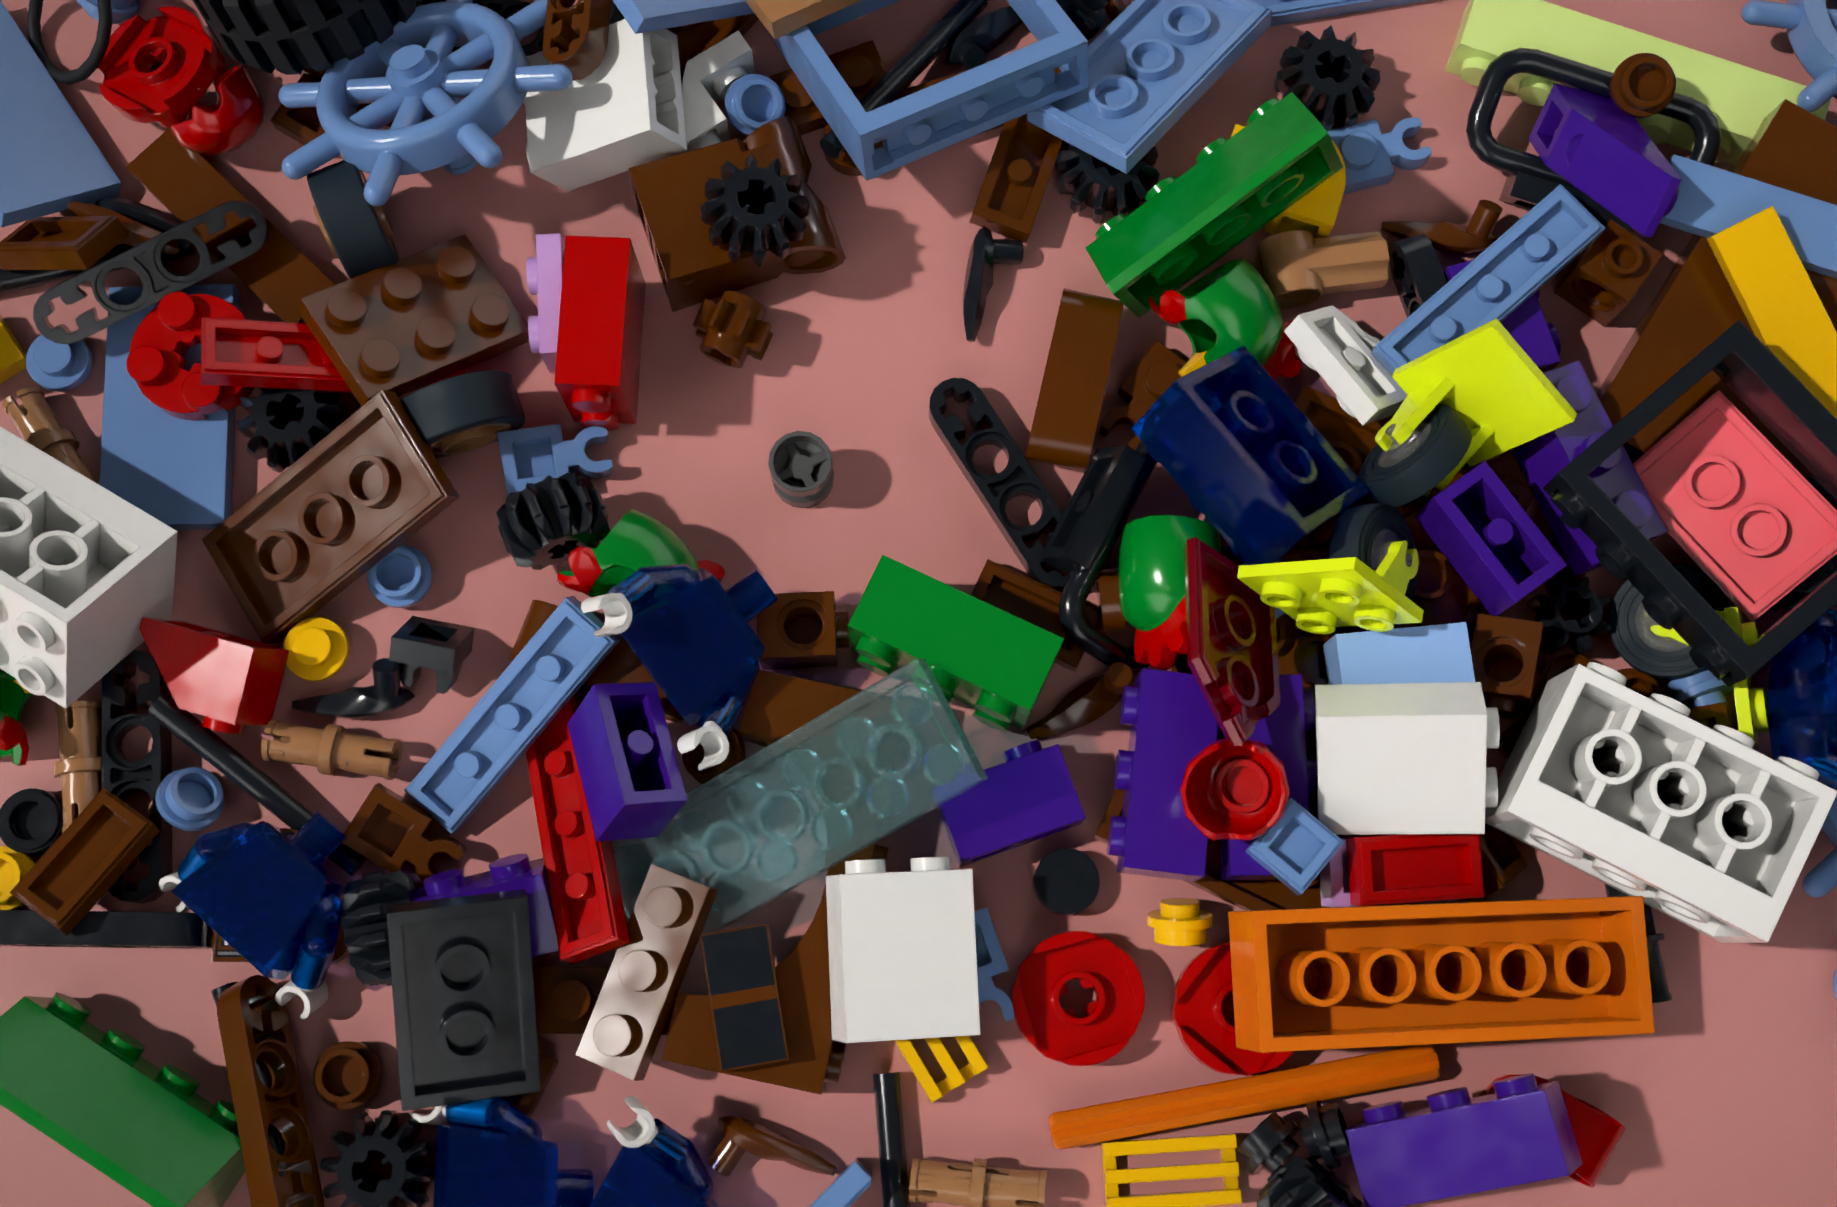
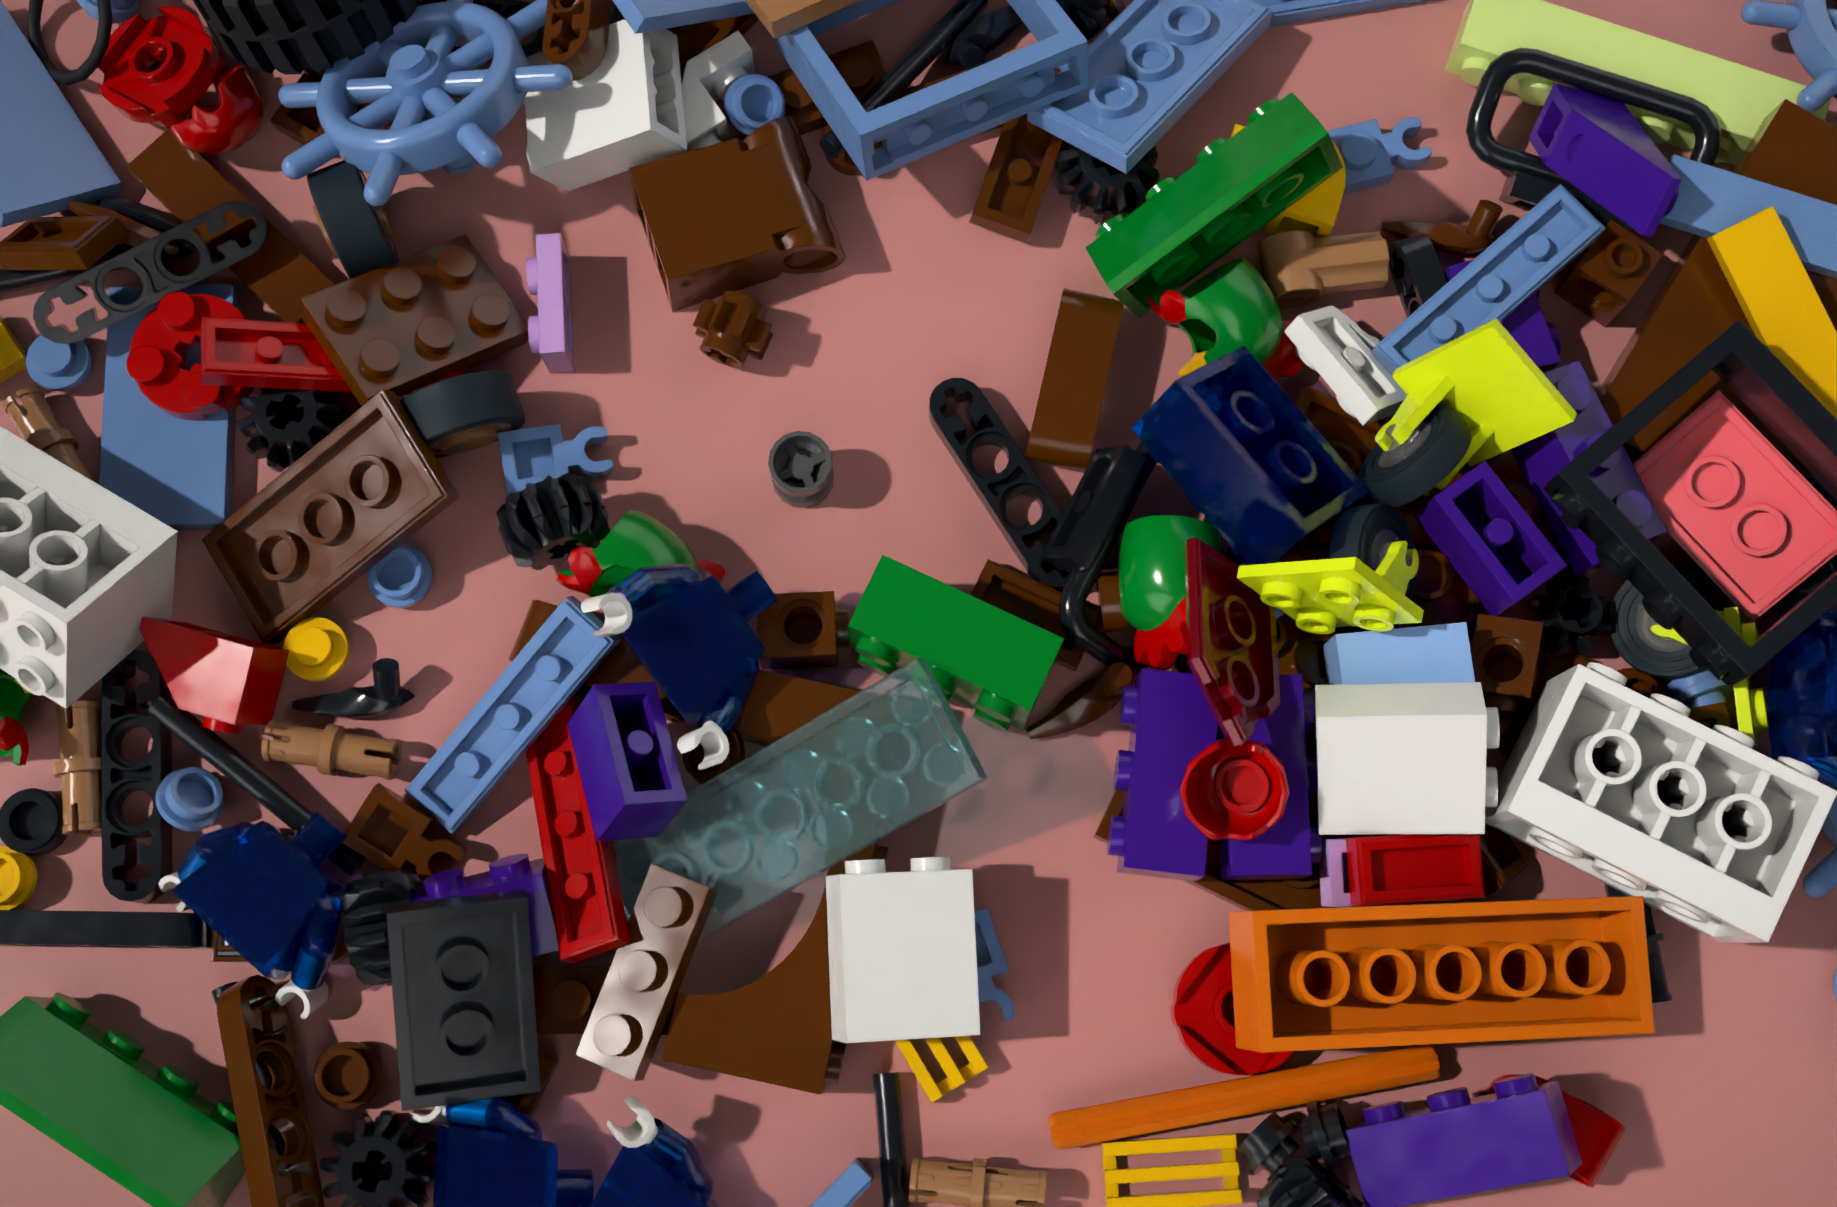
(85, 861): reddish brown tile -> none
(431, 646): black tile -> none
(600, 331): red brick -> none
(744, 997): black tile -> none
(748, 1136): reddish brown bar -> none
(761, 187): black gear -> none
(979, 274): black bar -> none
(1014, 806): dark purple brick -> none
(1066, 881): black tile -> none
(1110, 1018): red plate -> none
(1143, 388): reddish brown plate -> none
(1180, 922): yellow plate -> none
(1295, 848): medium blue tile -> none
(1329, 77): black gear -> none
(1642, 85): reddish brown plate -> none

